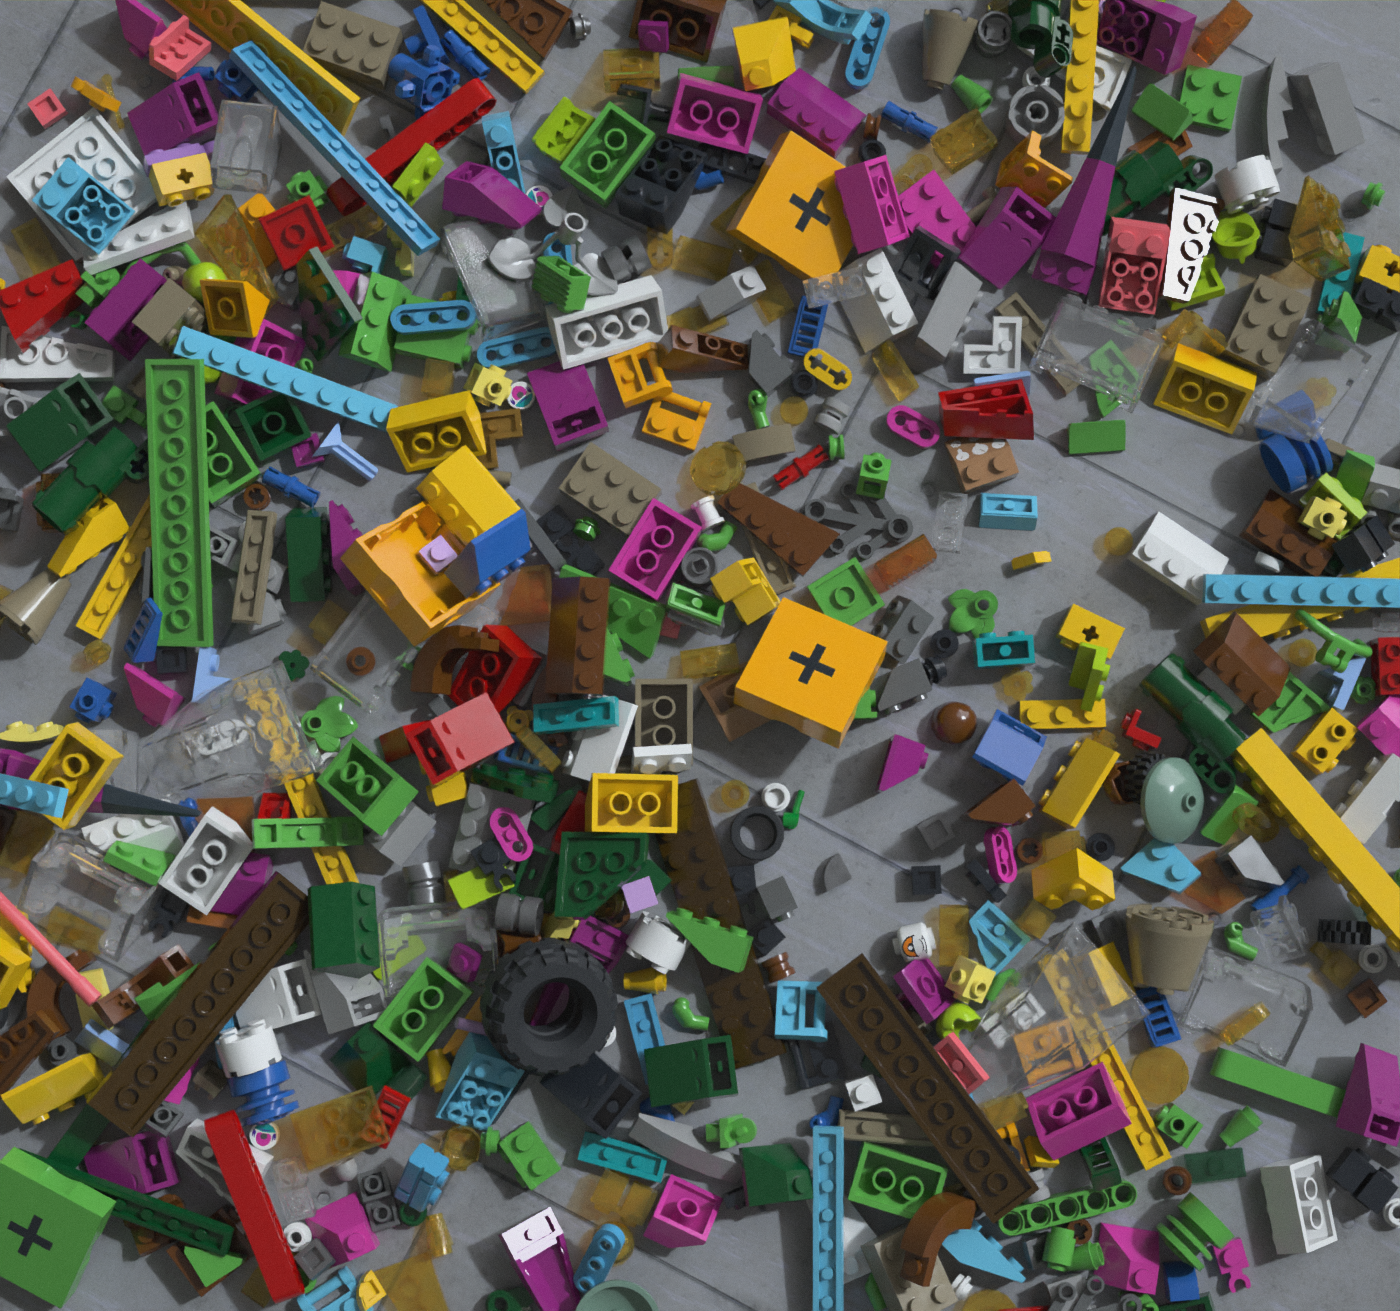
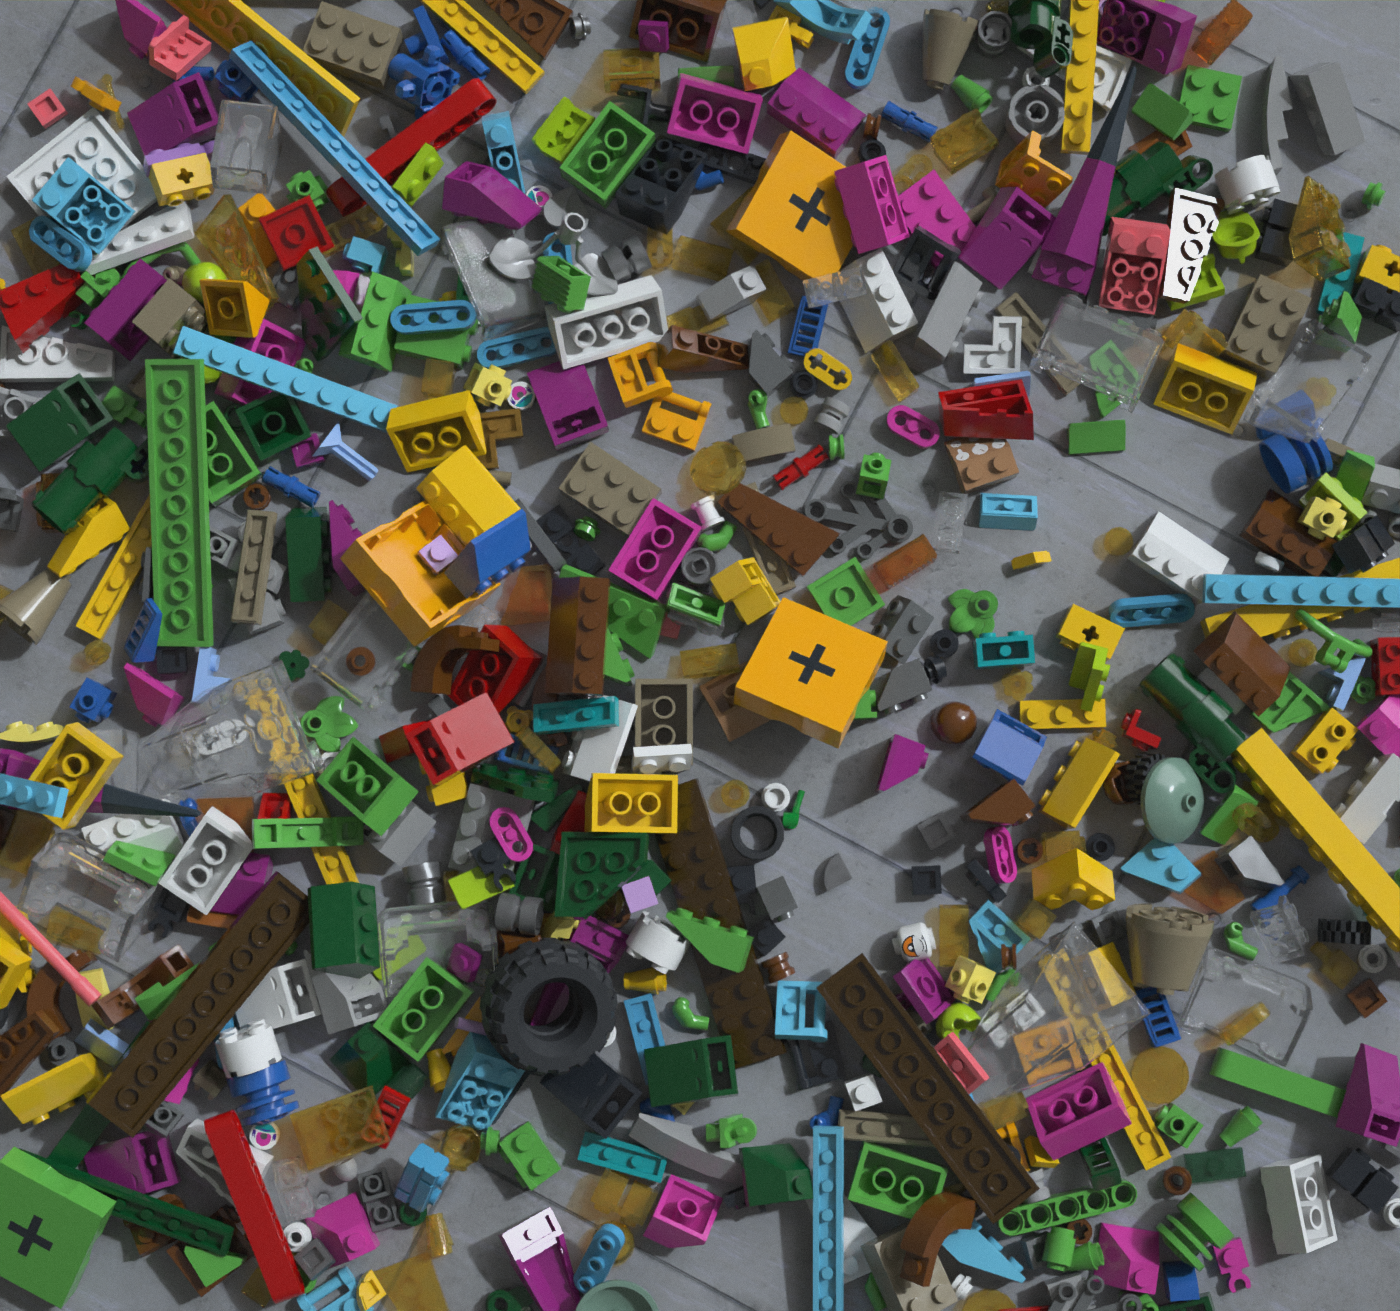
(60, 243): none -> dark azure plate
(1008, 956): none -> reddish brown bush
(1151, 610): none -> dark azure plate

